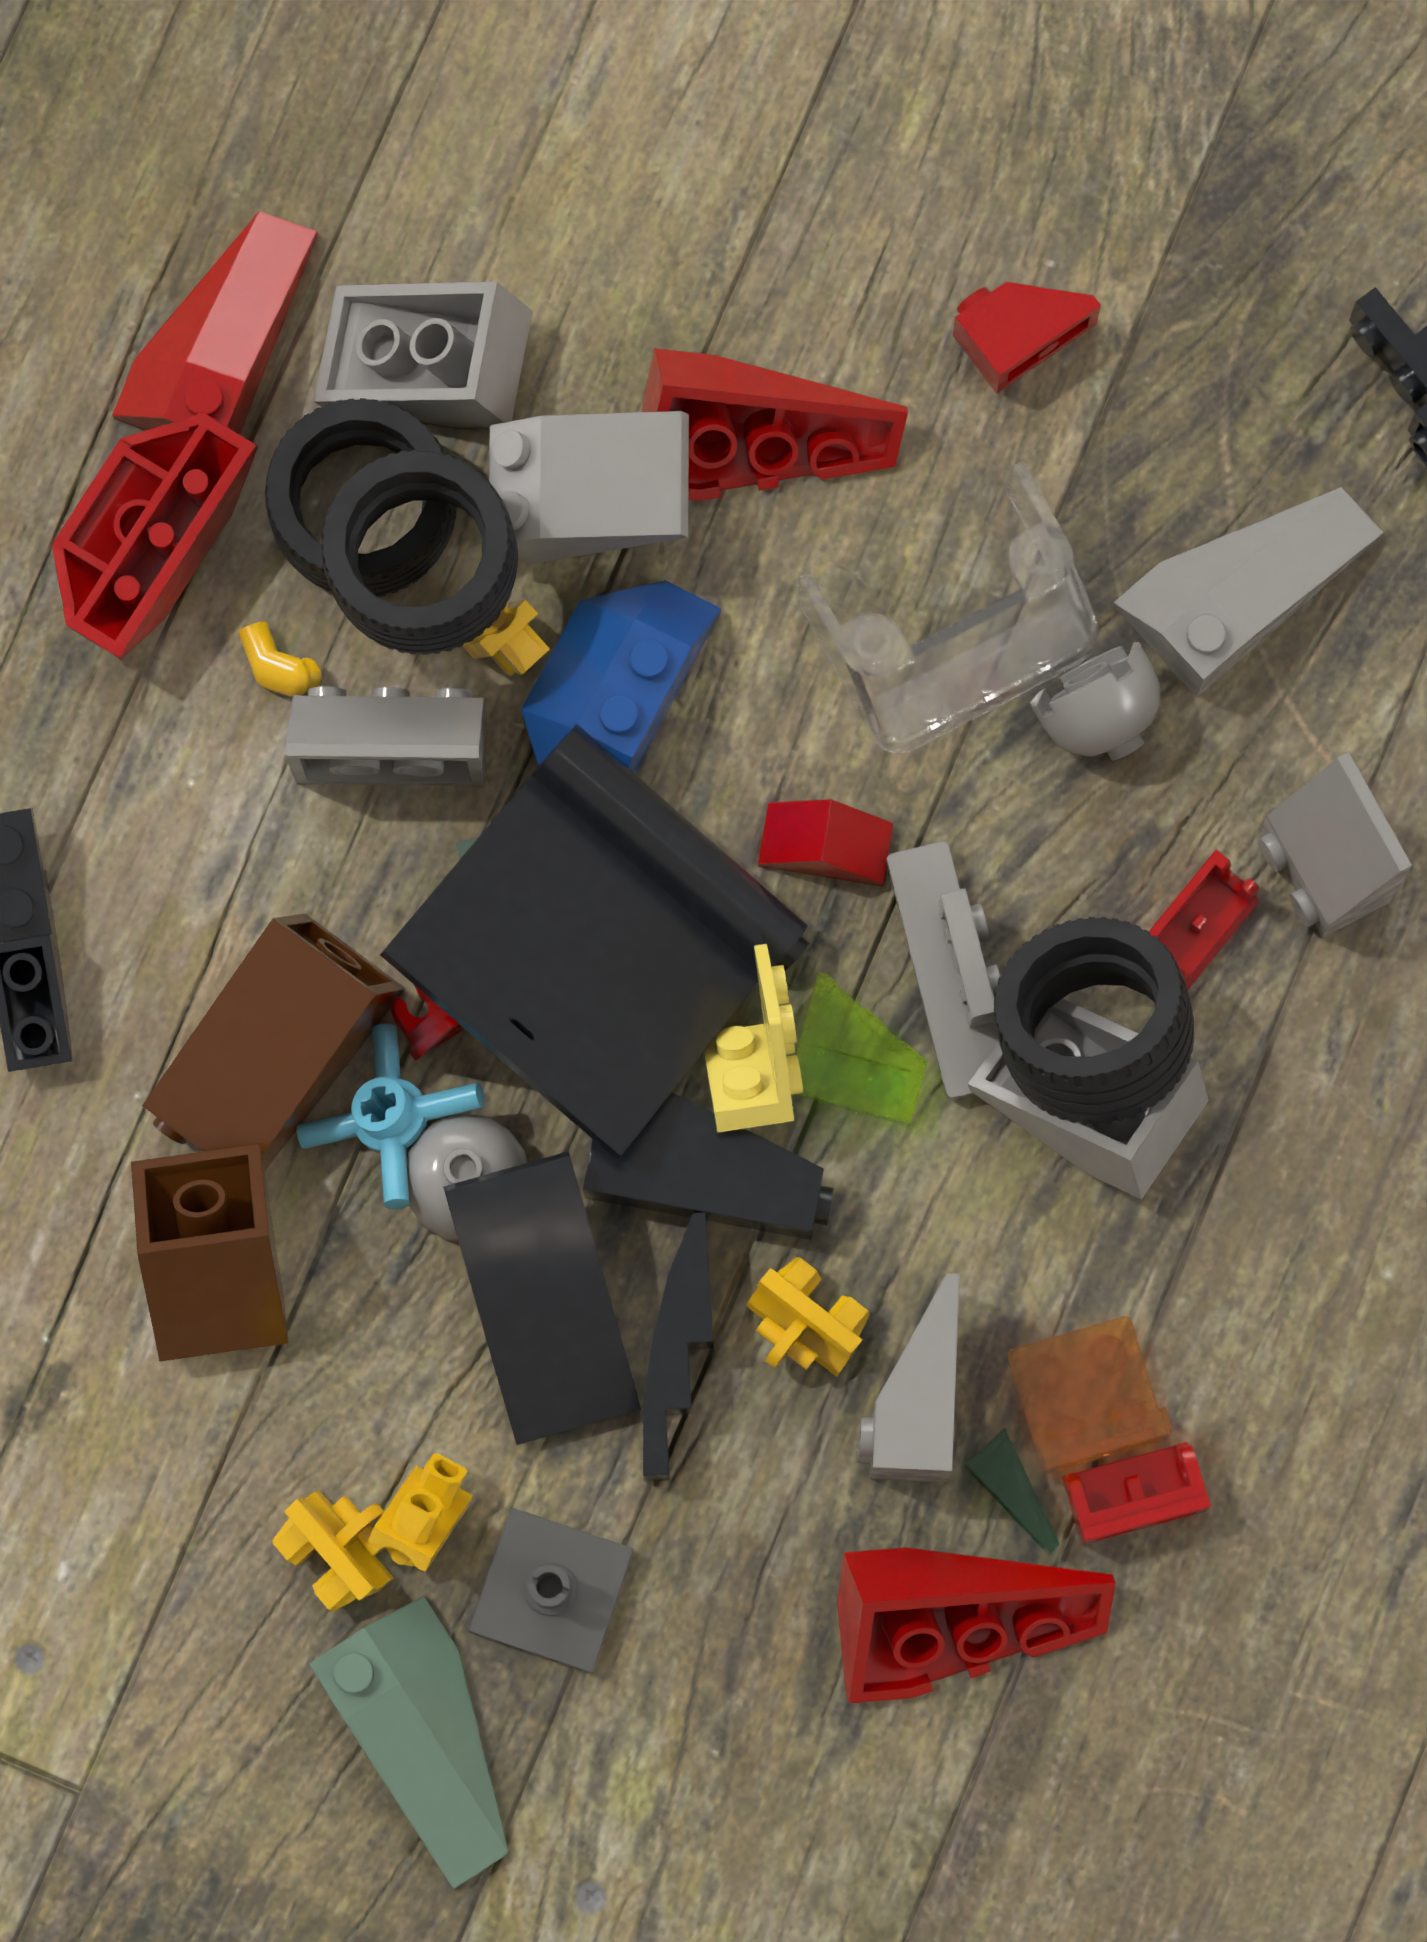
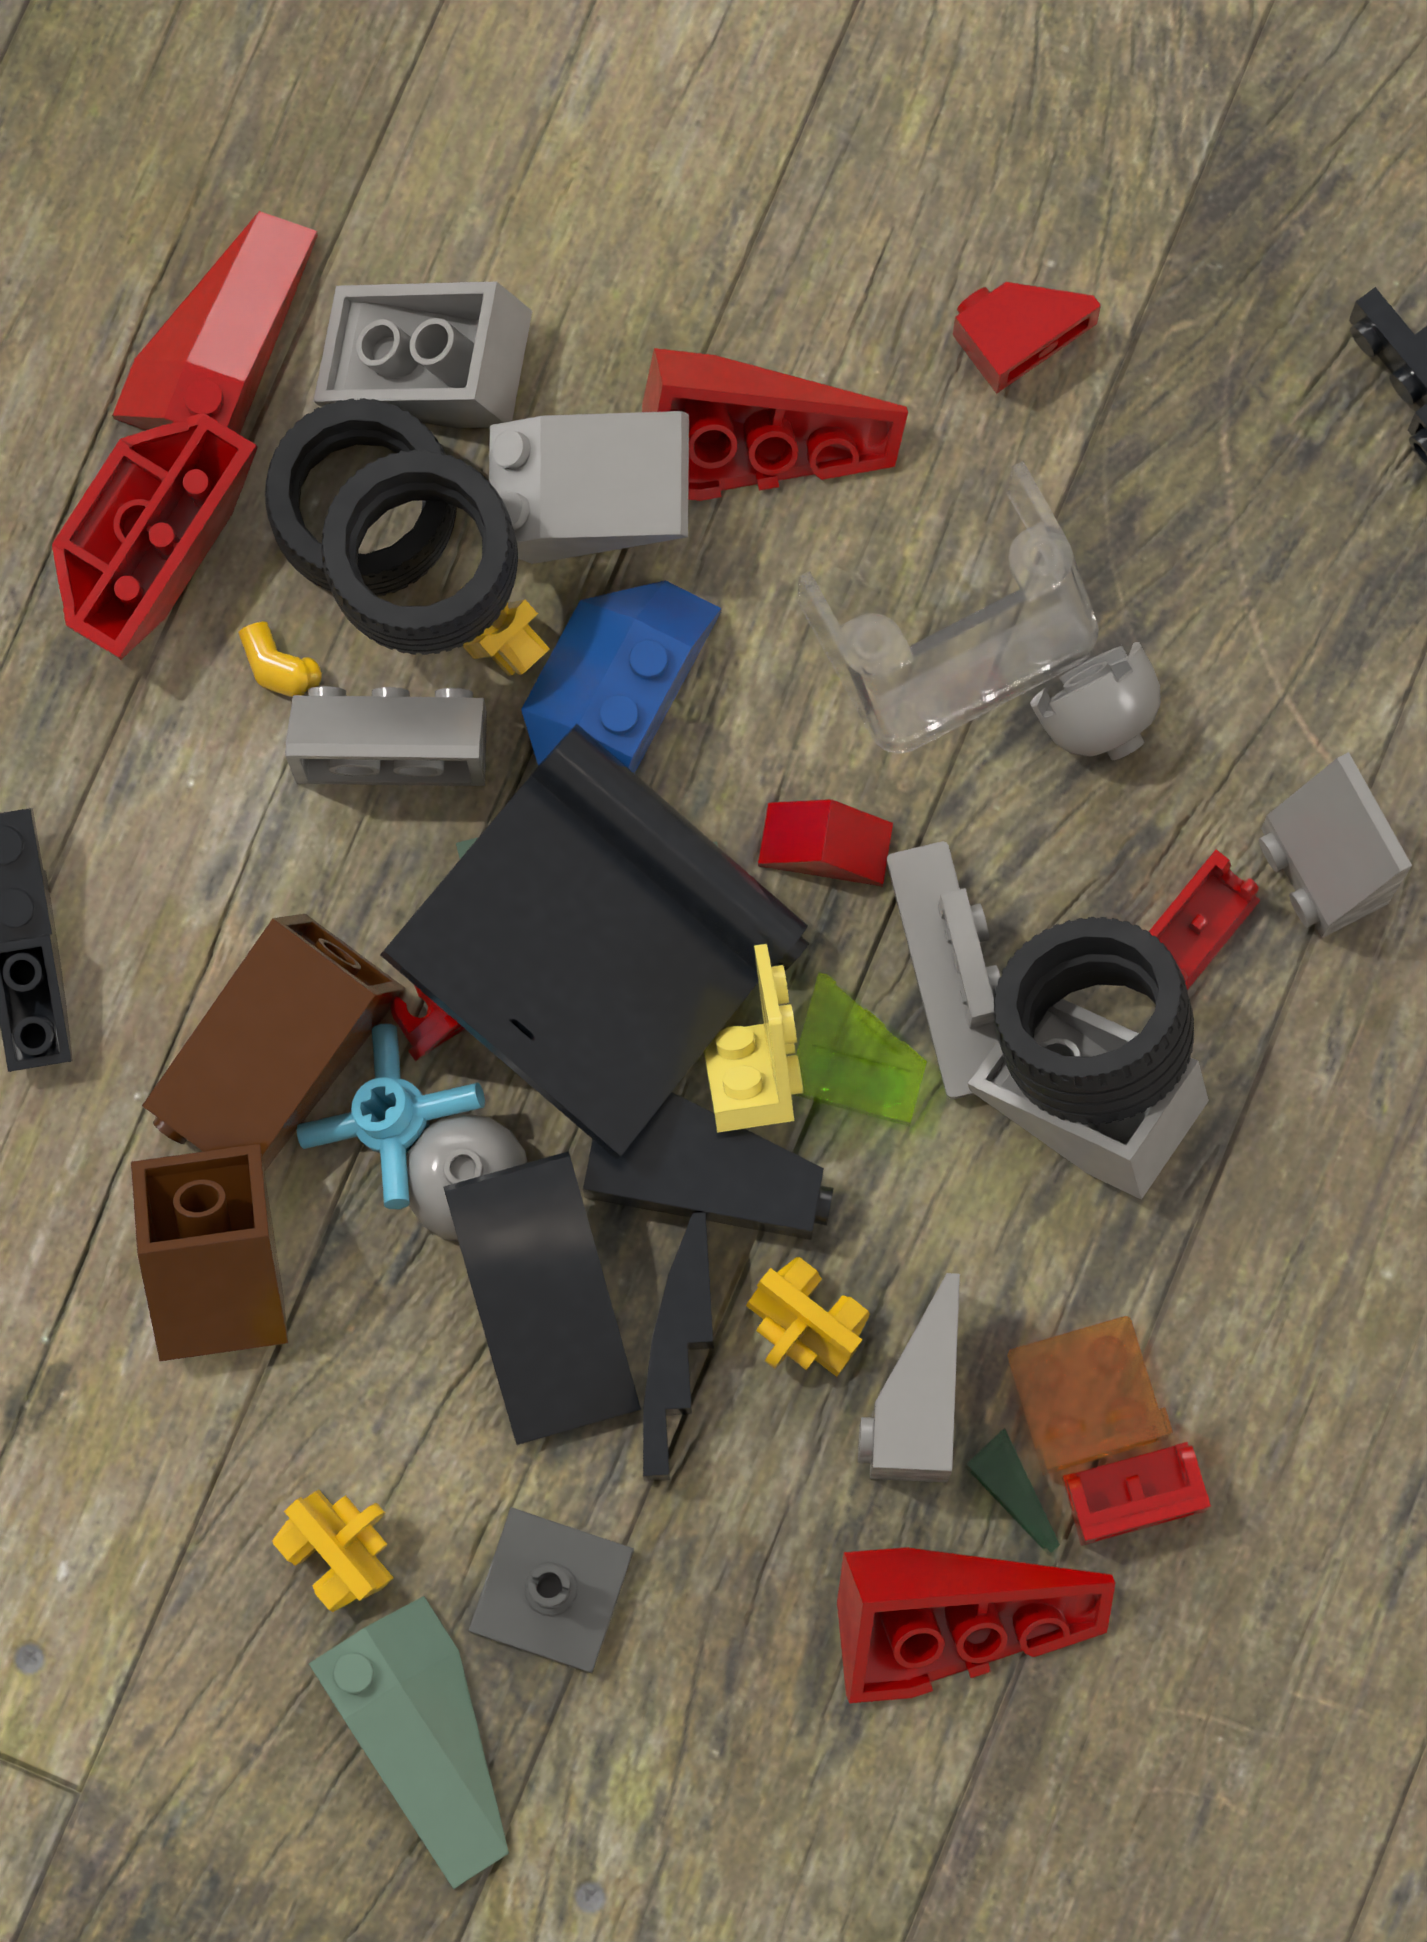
(423, 1513): yellow hips -> none
(1234, 591): light grey wedge -> none

